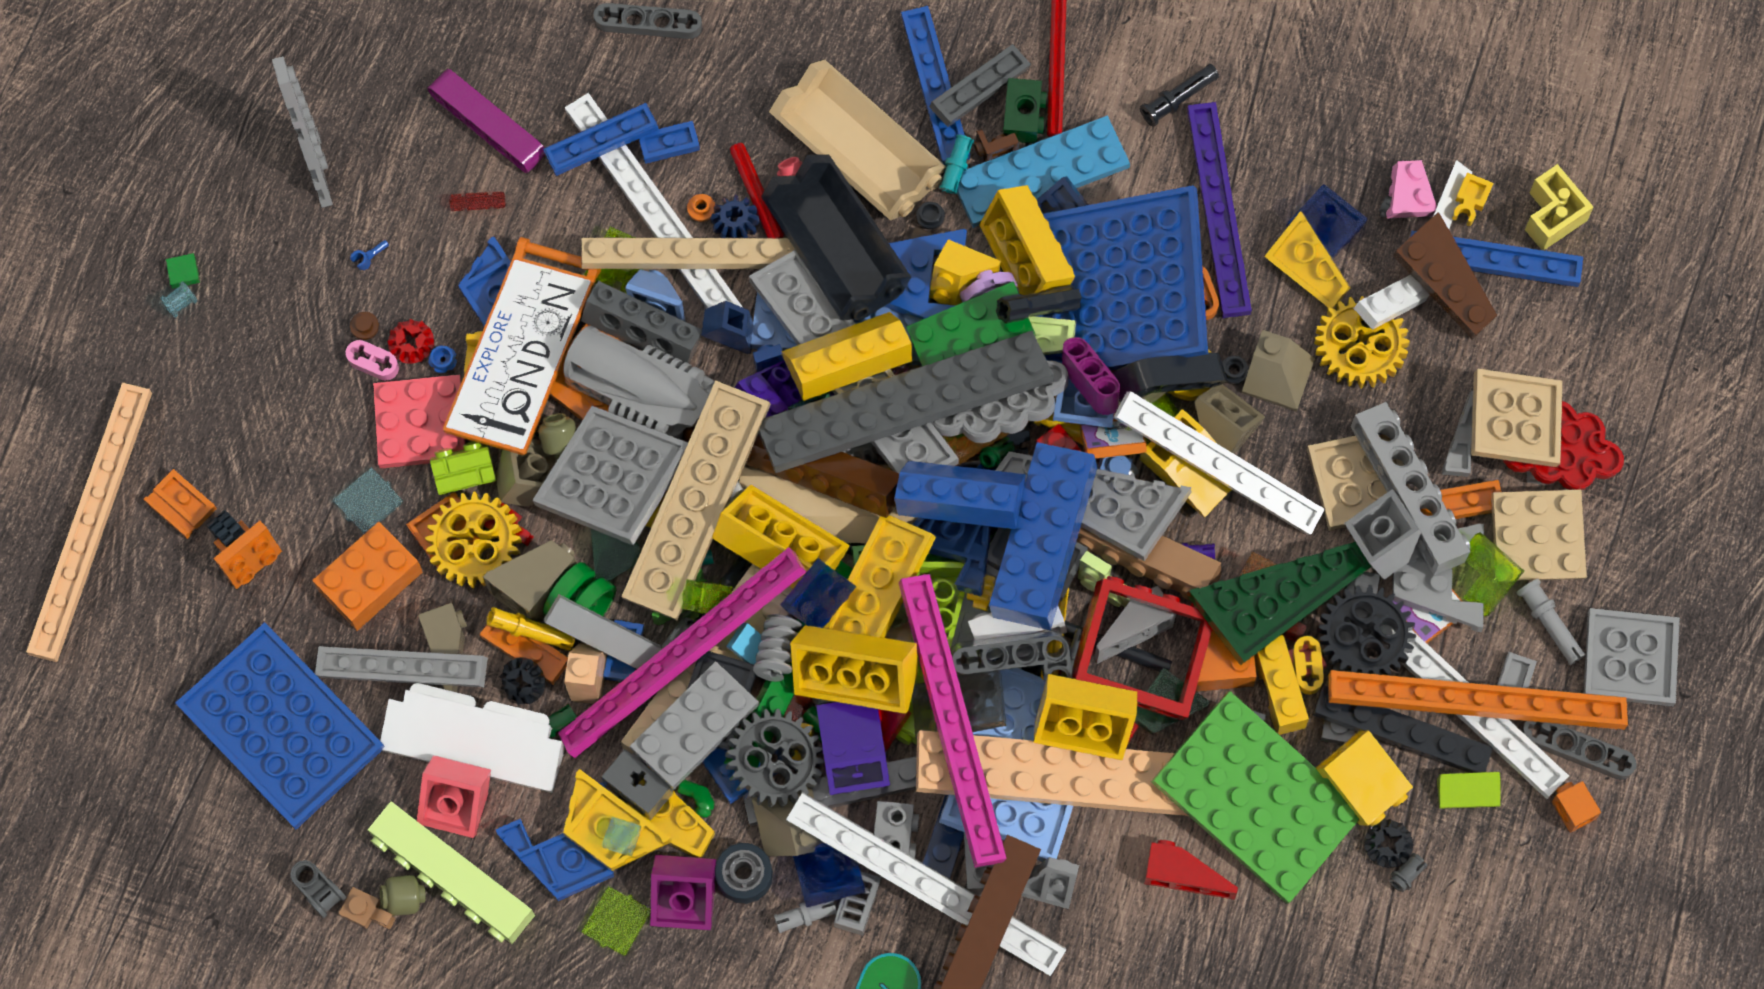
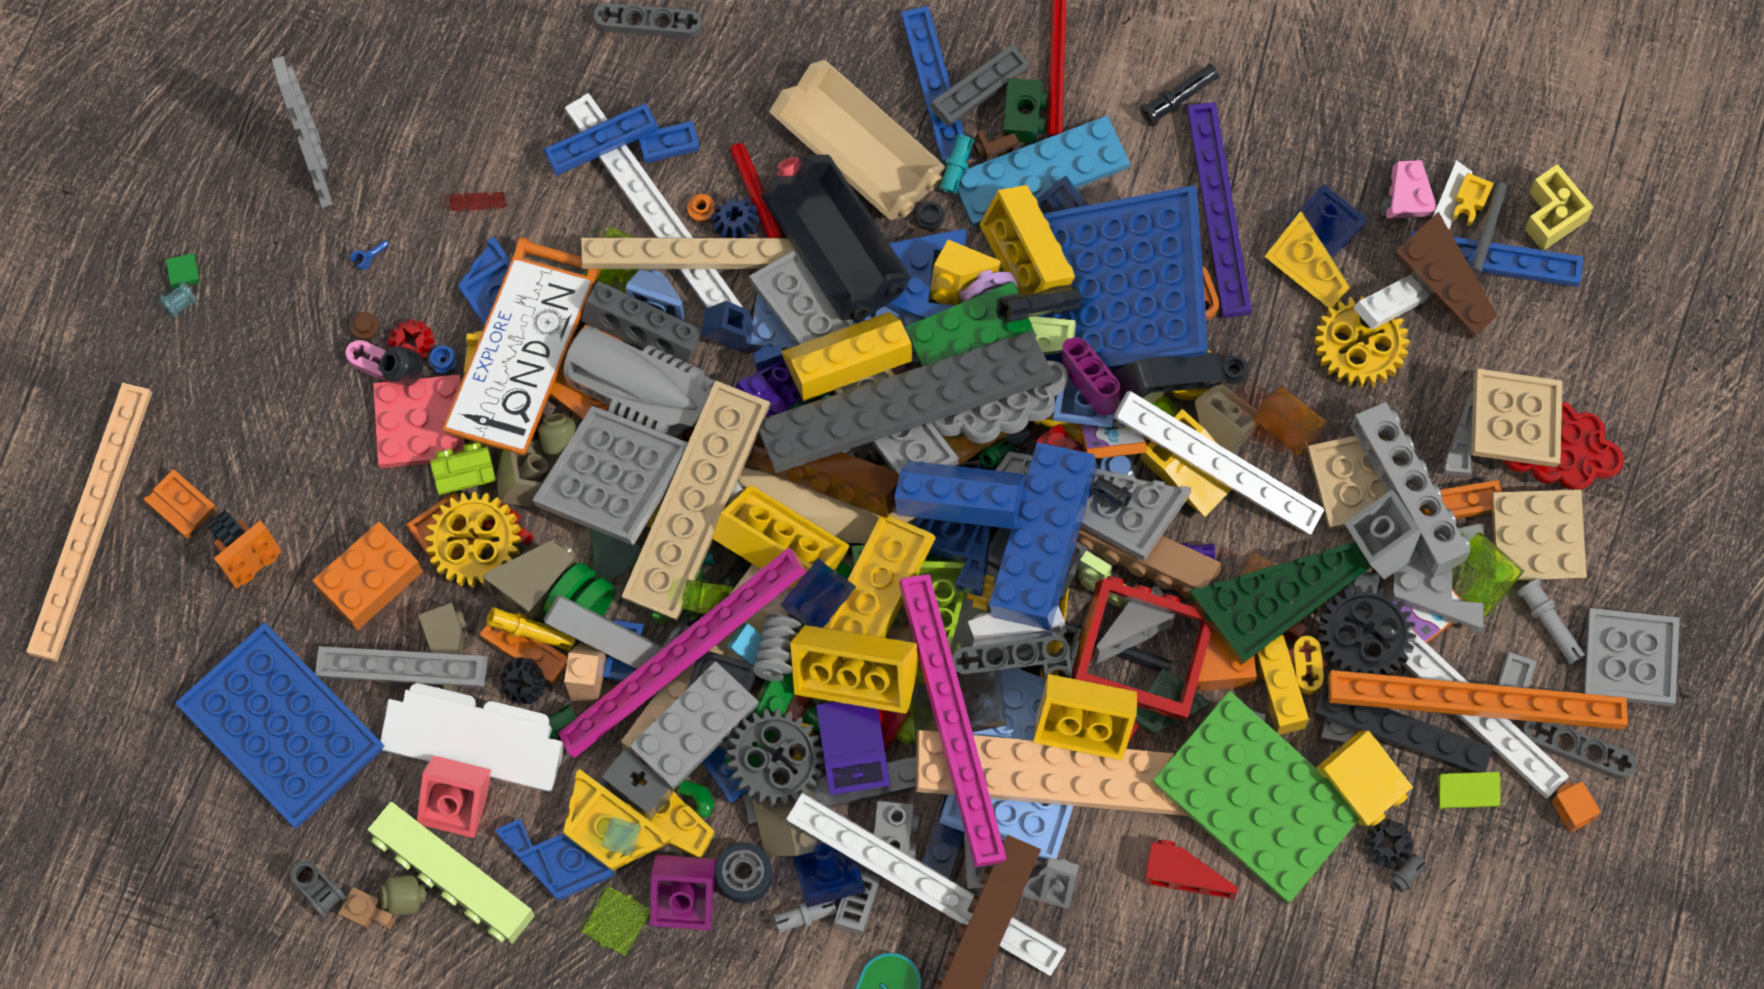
(368, 500): clear light blue piece -> none
(401, 365): none -> black head
(487, 120): magenta beam -> none
(1116, 495): none -> black pin
(1278, 371): dark tan slope -> none
(1289, 420): none -> clear orange brick
(1488, 228): none -> dark grey bar

